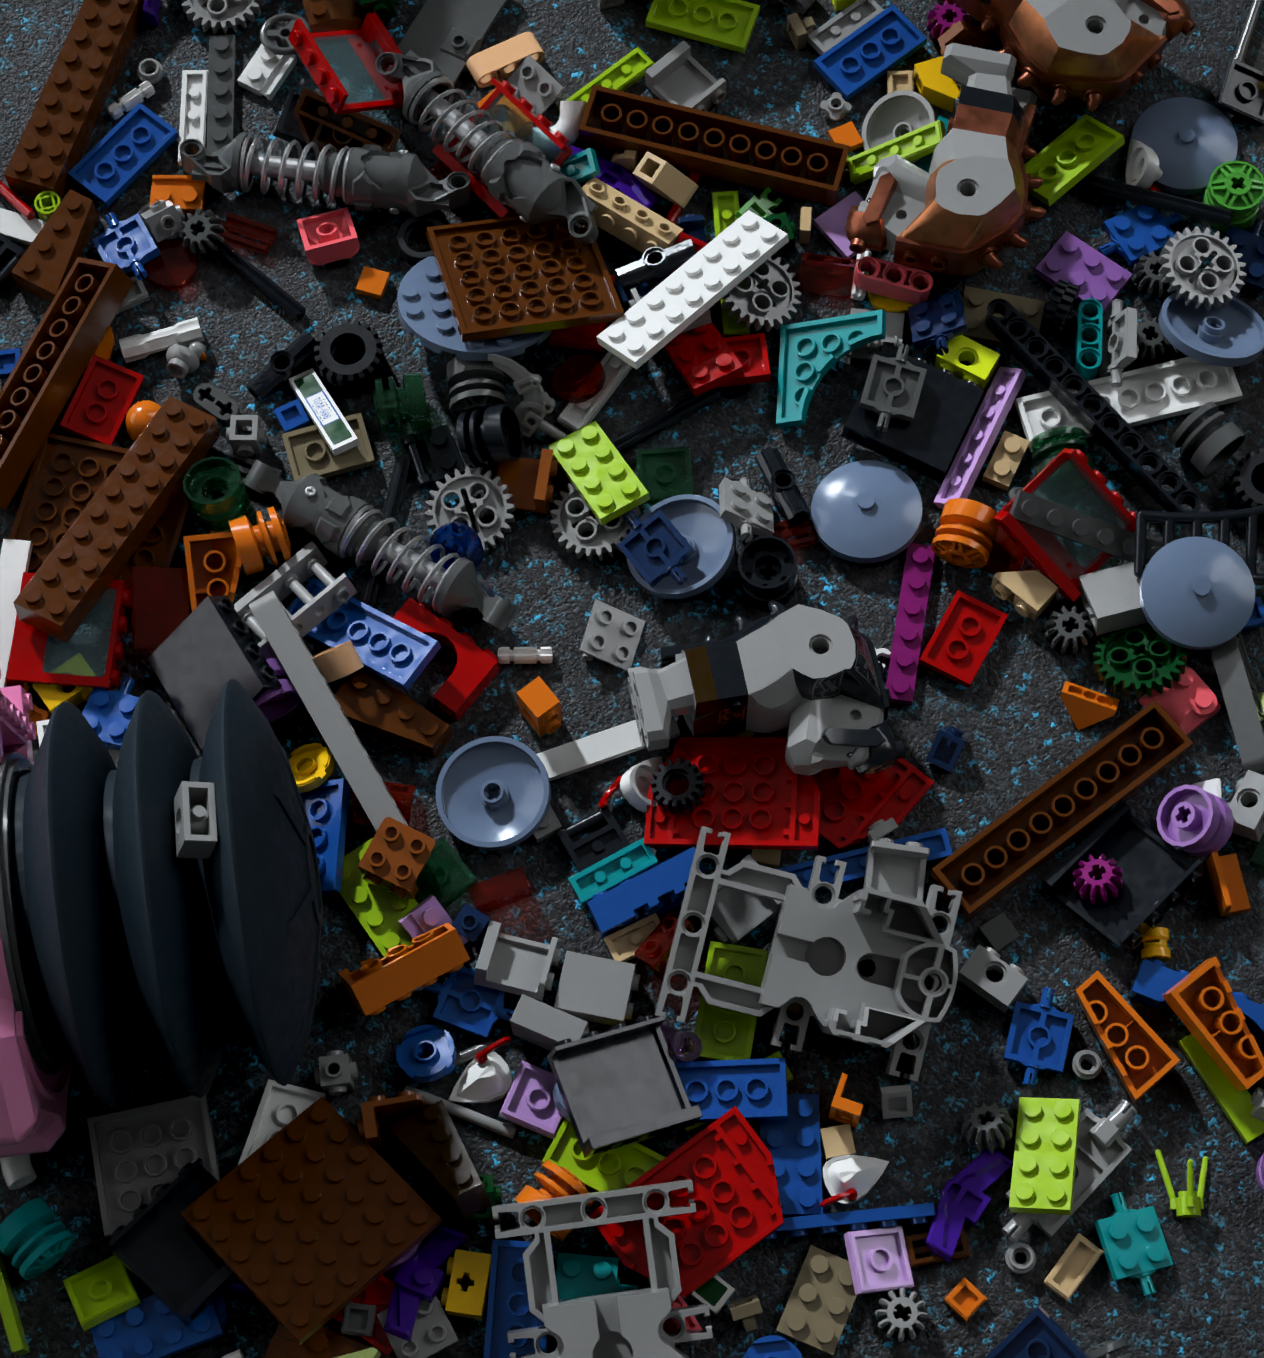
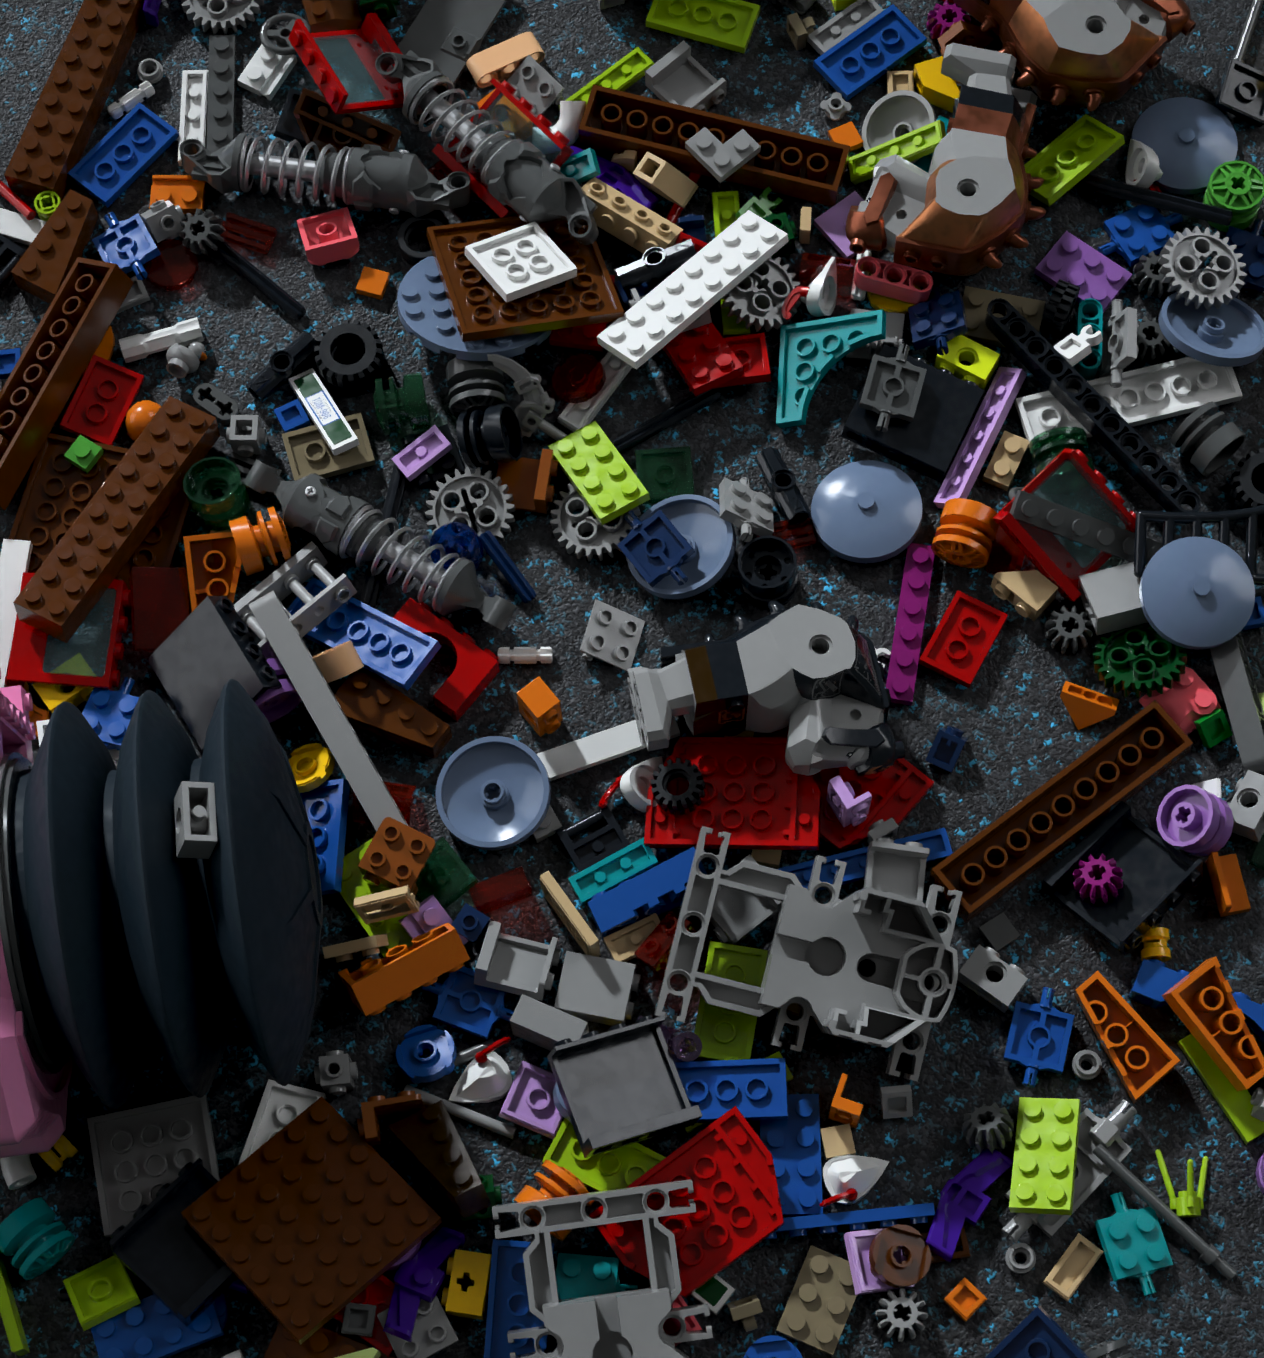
(64, 1148): none -> yellow wheel
(83, 453): none -> bright green plate
(345, 950): none -> tan plate
(386, 904): none -> tan tile
(422, 453): none -> lavender plate
(507, 567): none -> dark blue axle
(520, 261): none -> white plate
(569, 915): none -> tan tile
(721, 158): none -> light grey plate
(818, 296): none -> white piece
(844, 806): none -> lavender bracket
(913, 1247): none -> reddish brown plate
(1075, 348): none -> white plate
(1208, 1253): none -> dark grey bar
(1213, 728): none -> green plate

